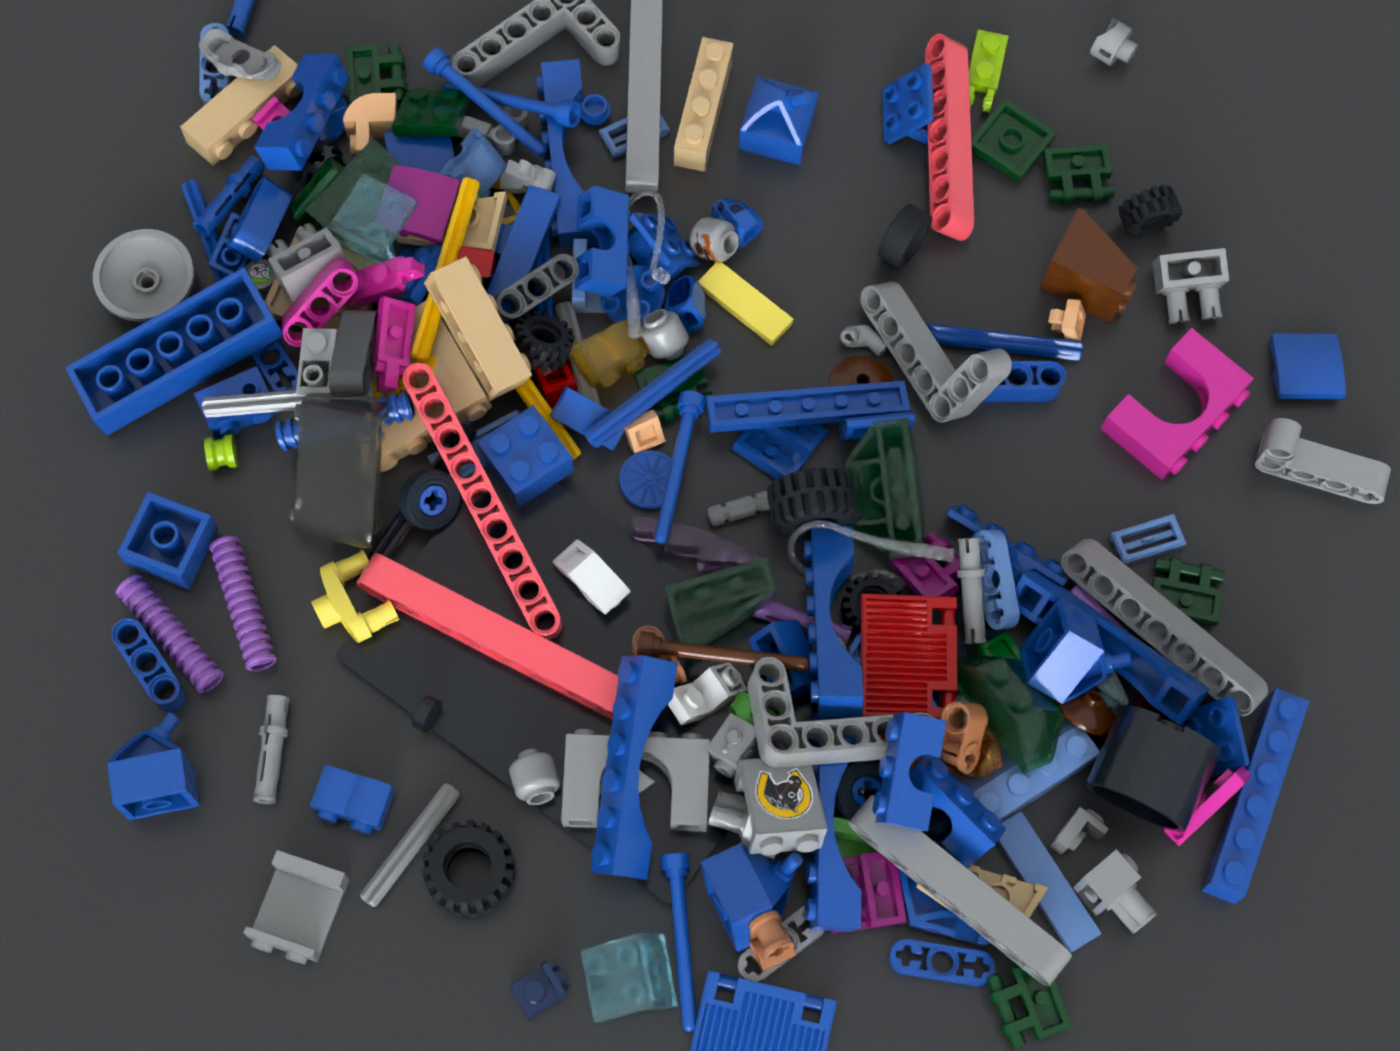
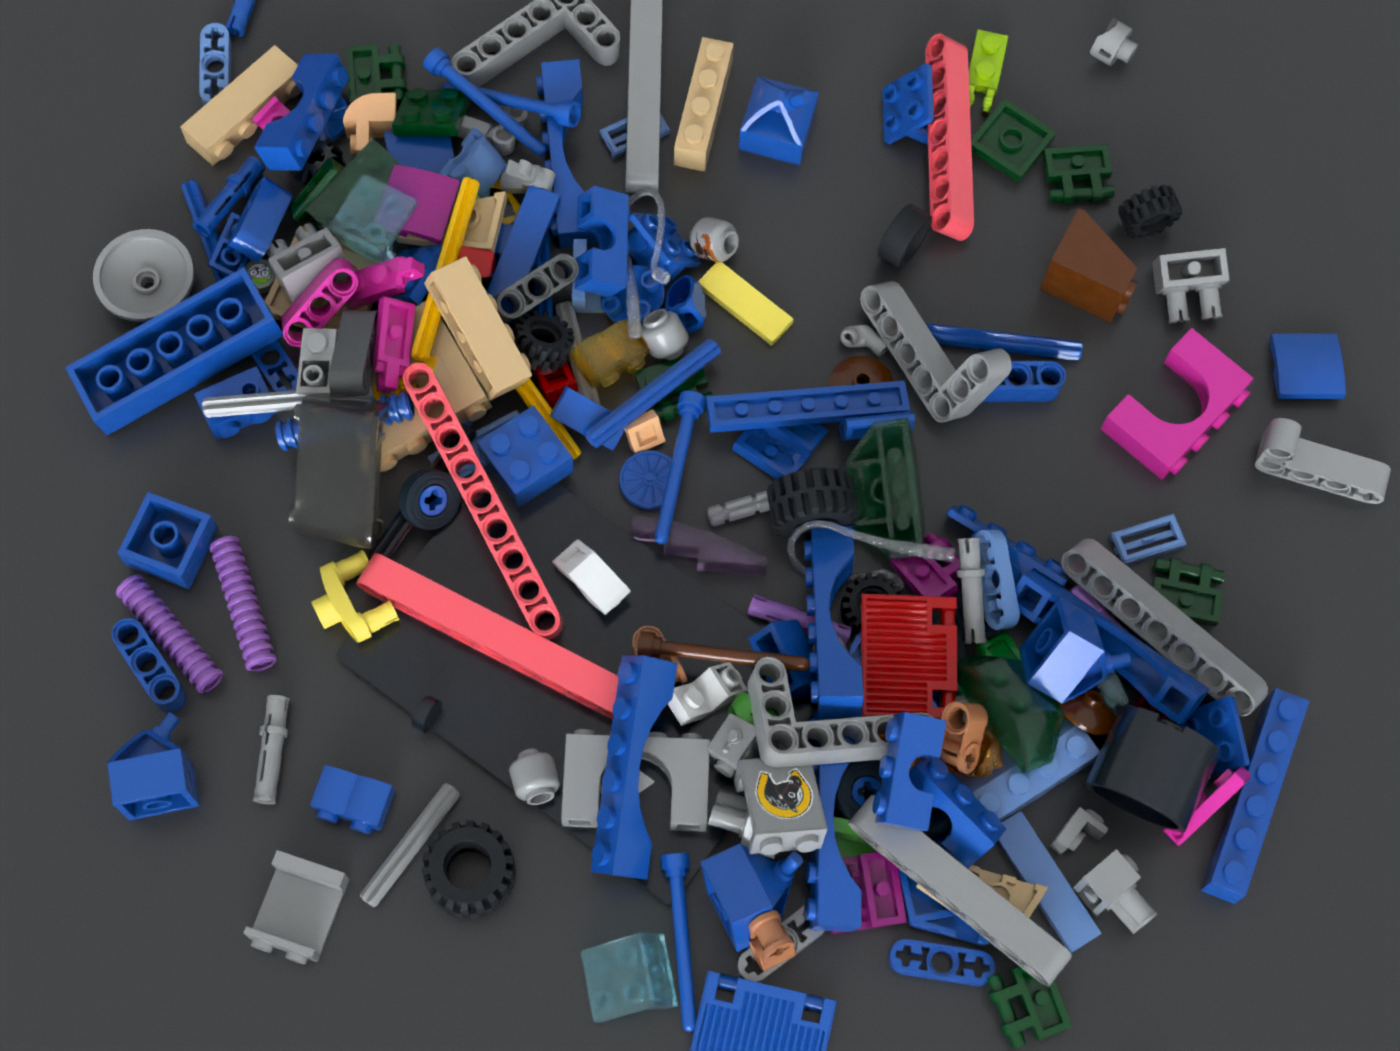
(221, 452): lime wheel -> none
(222, 49): light grey piece -> none
(540, 989): dark blue bracket -> none
(595, 110): blue plate -> none
(719, 600): clear green wedge -> none
(743, 218): blue rock -> none
(1069, 321): light nougat tile -> none

